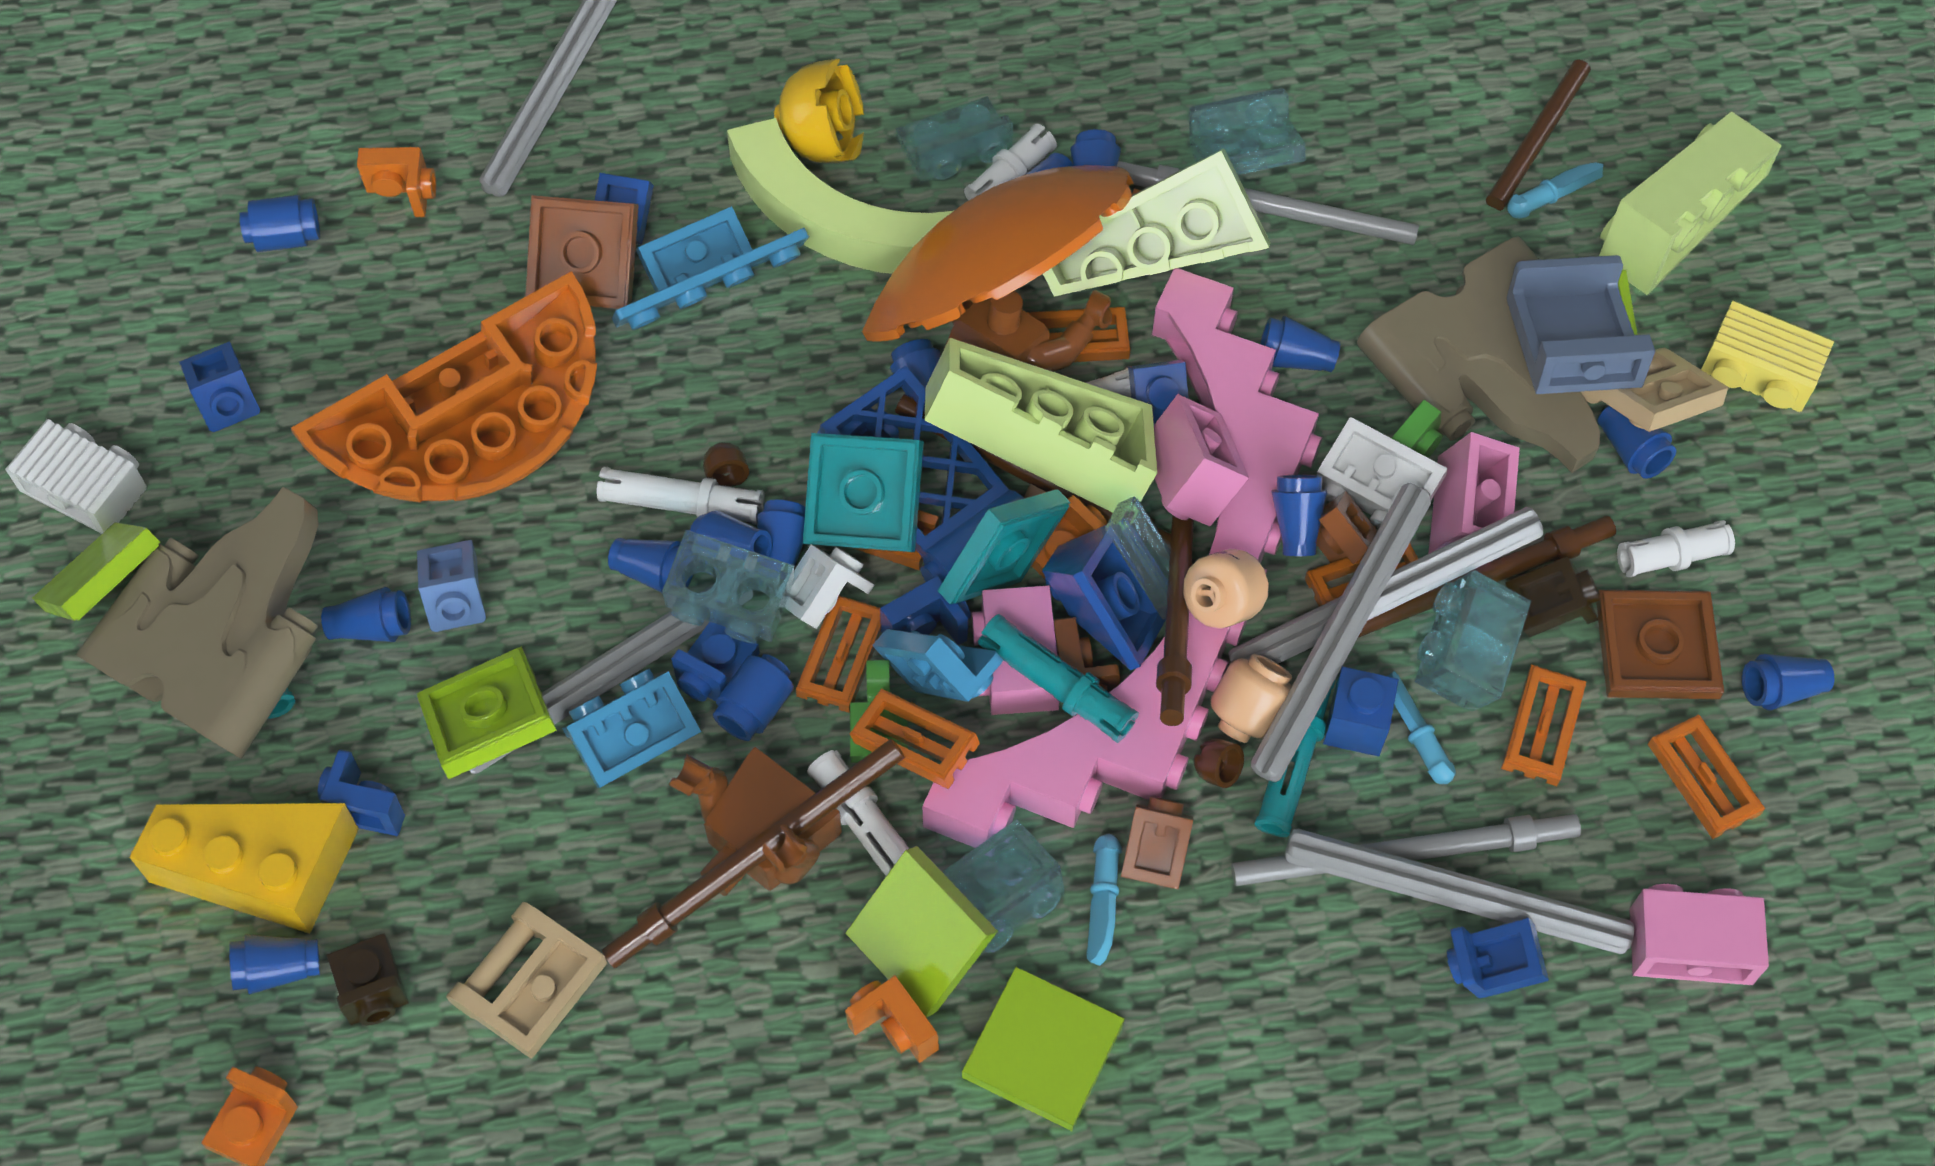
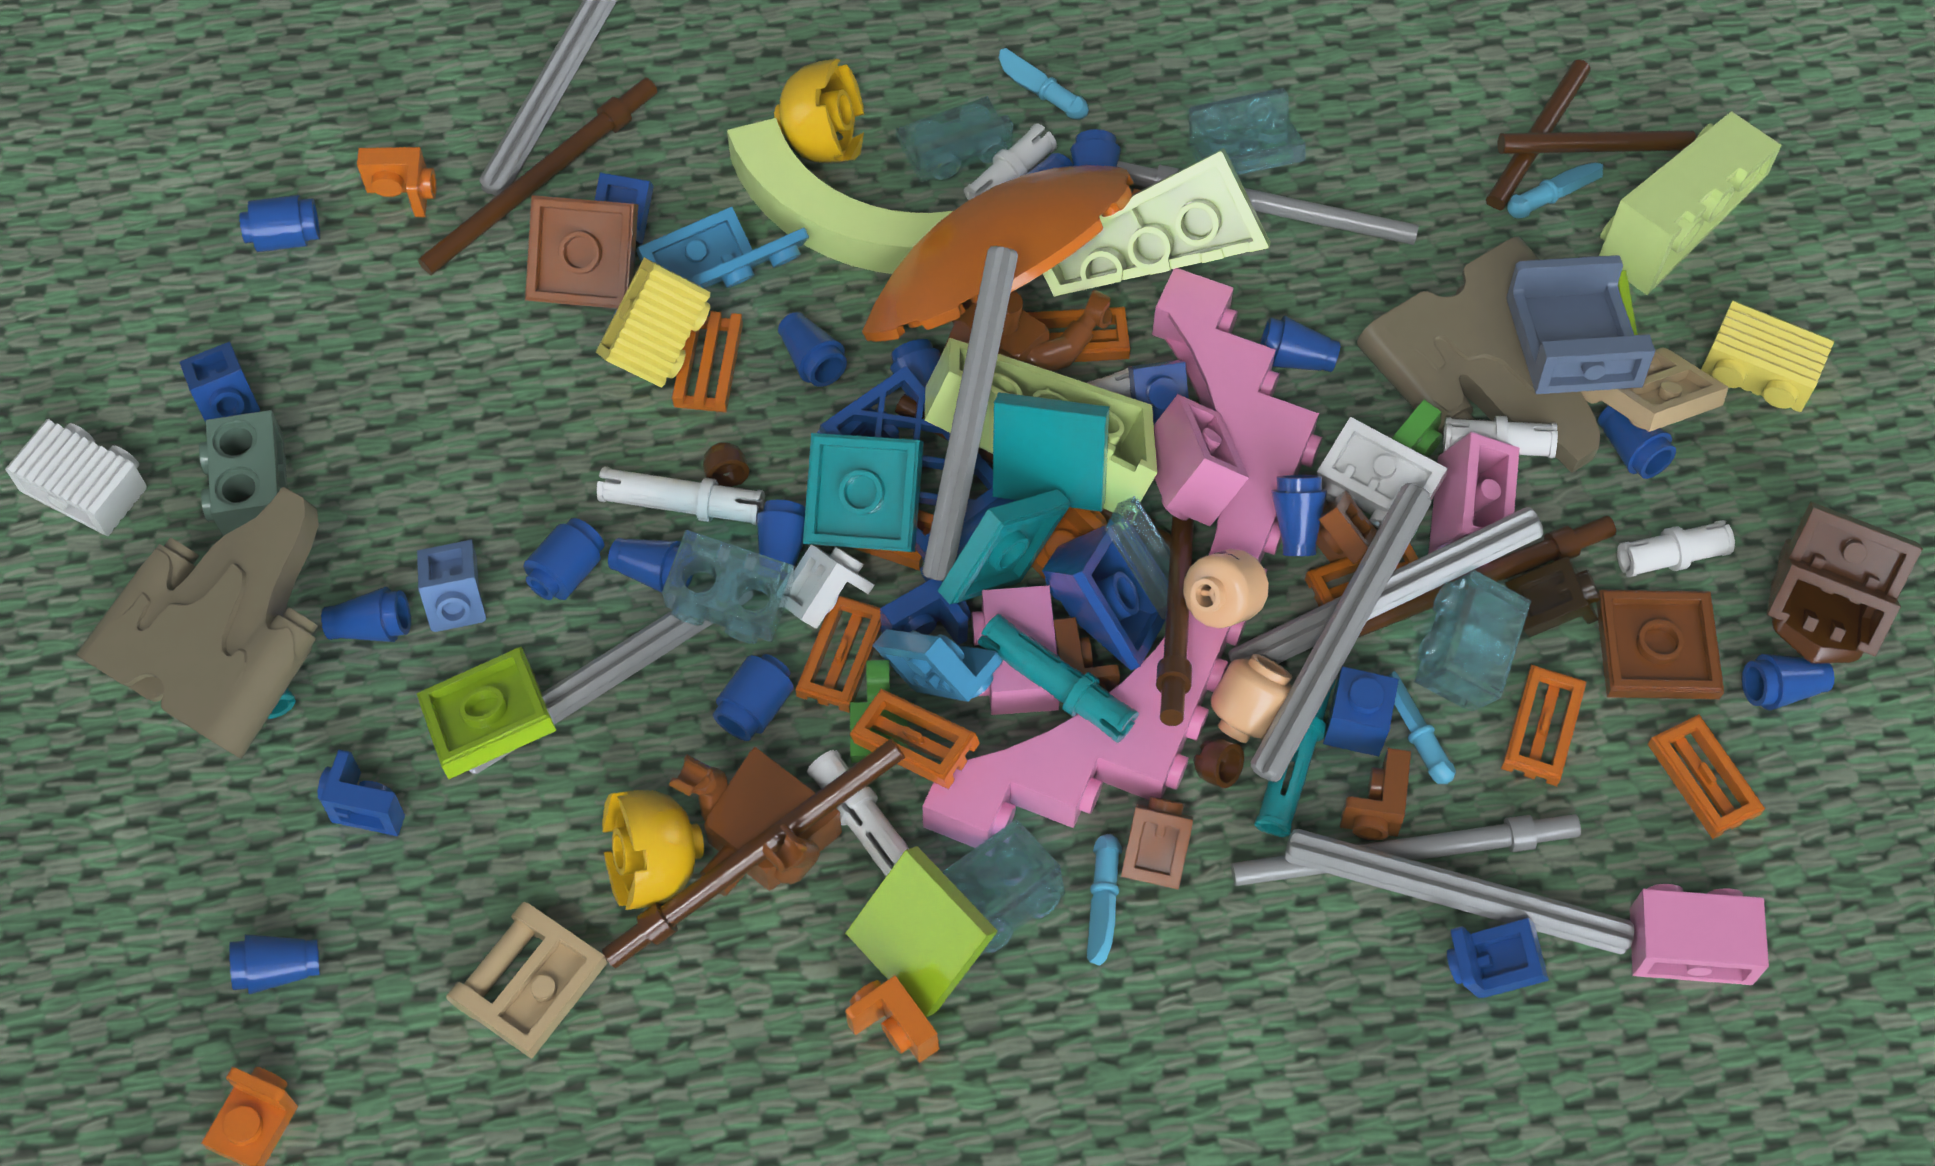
(96, 571): lime tile -> none
(249, 856): yellow wedge -> none
(255, 473): none -> sand green brick
(367, 981): dark brown bracket -> none
(471, 413): orange brick -> none
(563, 559): none -> blue brick
(610, 116): none -> reddish brown bar
(631, 727): dark azure bracket -> none
(650, 847): none -> yellow cylinder
(654, 323): none -> light yellow brick
(699, 401): none -> orange tile
(710, 662): blue bracket -> none
(733, 531): blue cone -> none
(812, 350): none -> blue cone
(970, 412): none -> light grey axle
(1038, 83): none -> medium azure piece
(1043, 1048): lime tile -> none
(1050, 447): none -> teal tile
(1385, 802): none -> dark orange bracket
(1531, 438): none -> white pin
(1594, 141): none -> reddish brown bar
(1838, 586): none -> reddish brown piece

